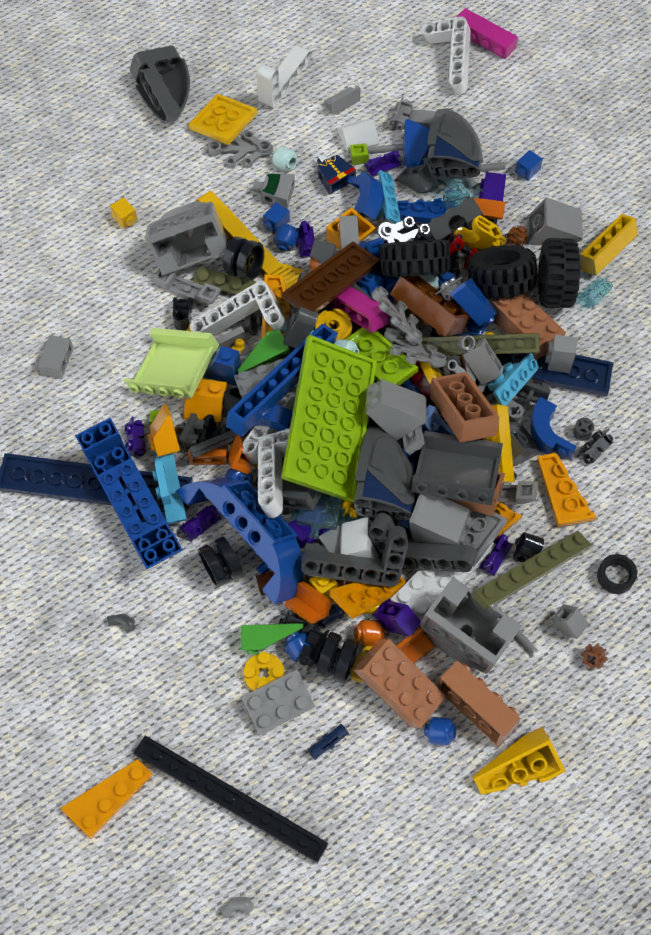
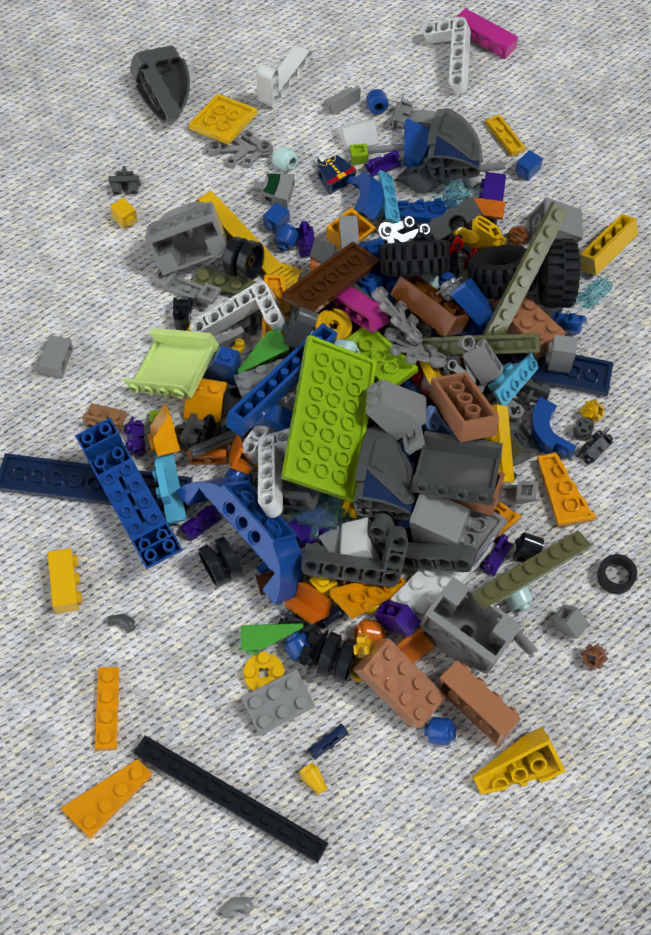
(64, 580): none -> yellow brick
(99, 413): none -> medium nougat bracket
(107, 709): none -> light orange plate
(124, 178): none -> dark grey hips
(313, 778): none -> yellow cone
(363, 645): none -> yellow plate
(377, 101): none -> blue head
(505, 135): none -> yellow tile
(520, 599): none -> light aqua head
(527, 270): none -> olive plate
(569, 322): none -> blue hips
(592, 410): none -> yellow gear

